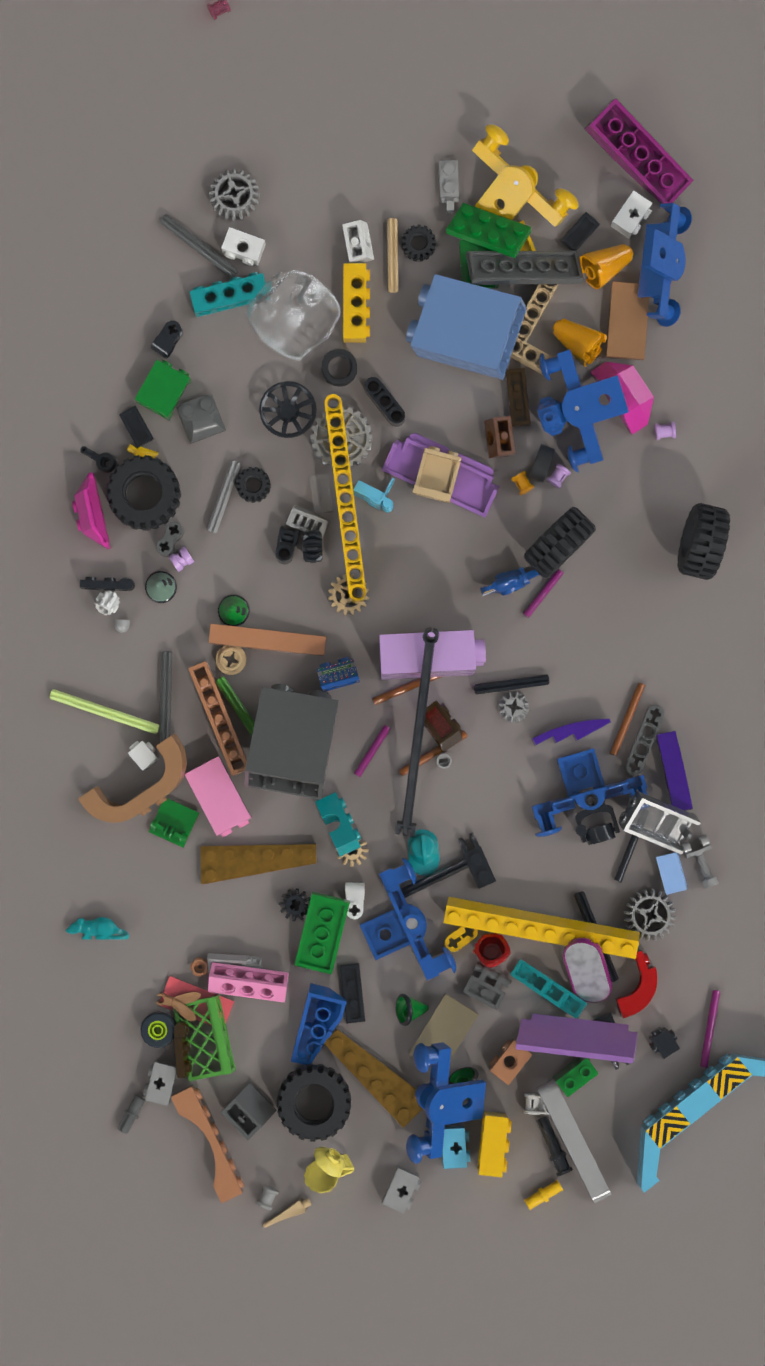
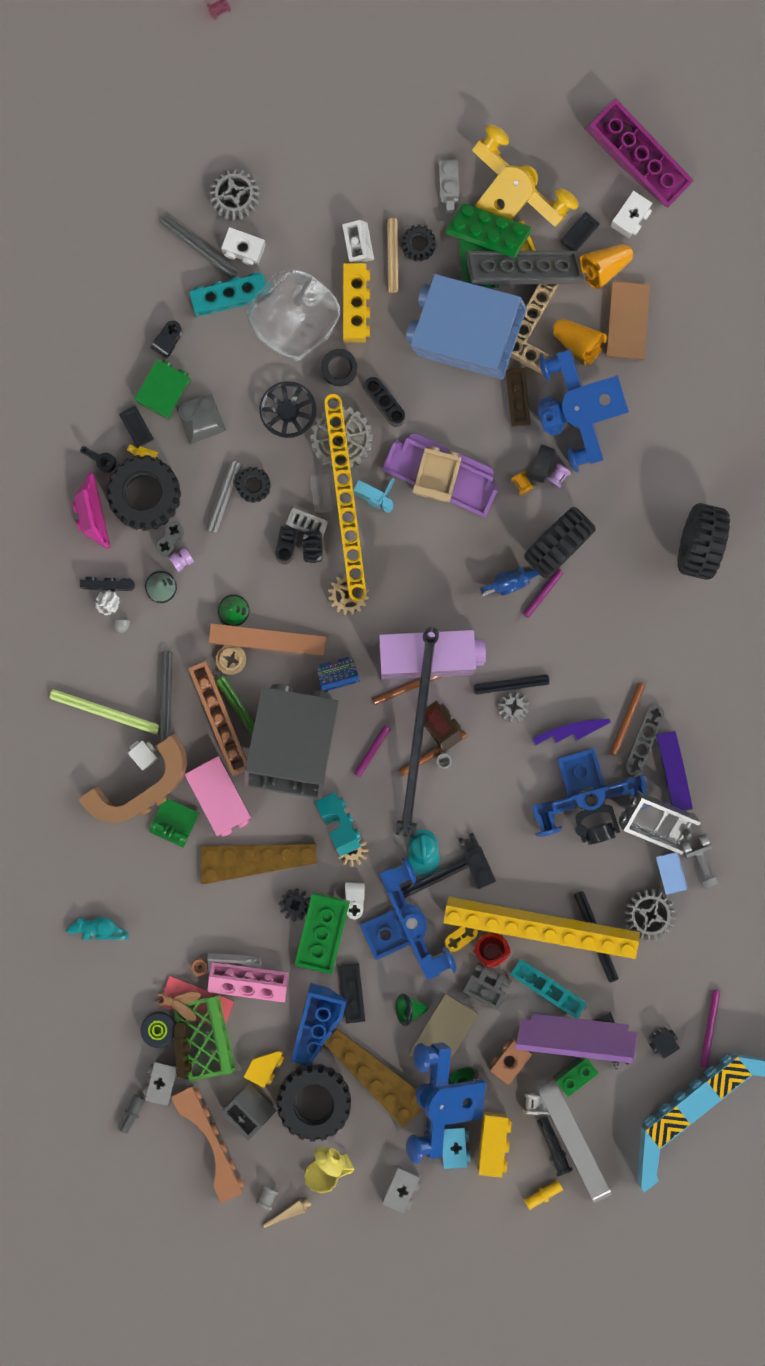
(262, 1067): none -> yellow slope
(499, 437): reddish brown brick -> none
(587, 970): flat silver tile -> none
(626, 858): black bar -> none
(635, 391): dark pink wedge -> none
(645, 990): red arch -> none
(664, 262): blue piece -> none
(665, 430): lavender bush -> none

